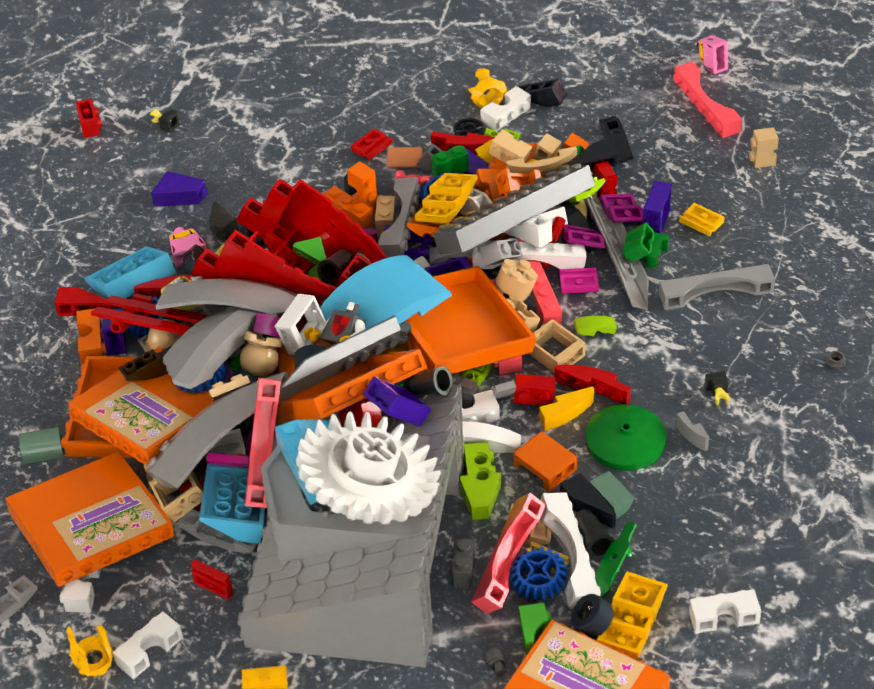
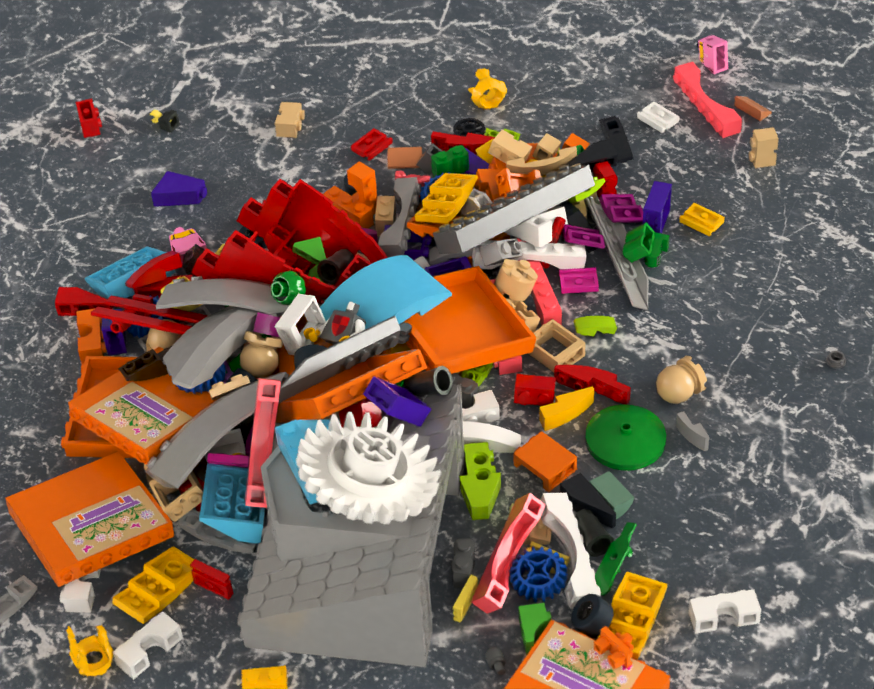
(41, 445): sand green brick -> none
(154, 270): none -> red slope
(156, 586): none -> yellow slope
(222, 222): clear smoke slope -> none
(287, 285): none -> green plant
(290, 119): none -> tan brick
(464, 600): none -> light yellow tile
(497, 116): white arch -> none
(504, 389): light grey slope -> none
(546, 92): black slope -> none
(617, 644): none -> orange hips
(658, 117): none -> white plate
(680, 381): none -> tan tile
(718, 385): pearl dark grey piece -> none
(751, 107): none -> nougat slope
(752, 280): light grey arch -> none

